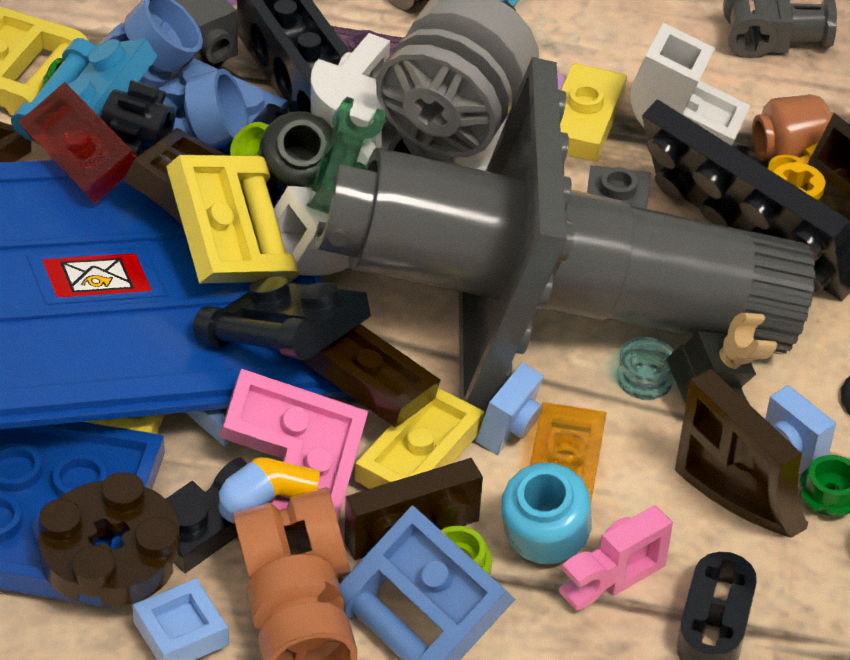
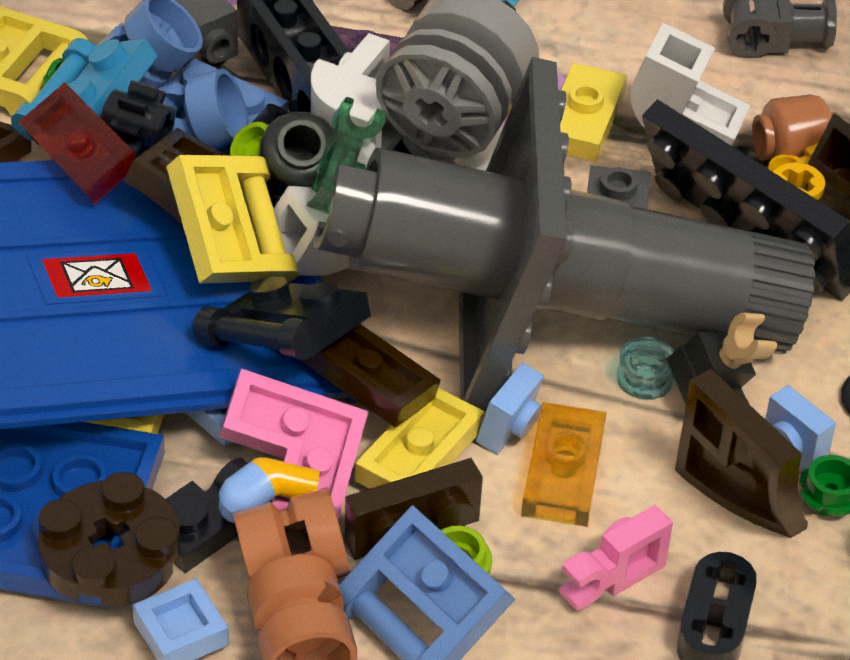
(546, 513): medium azure head -> none

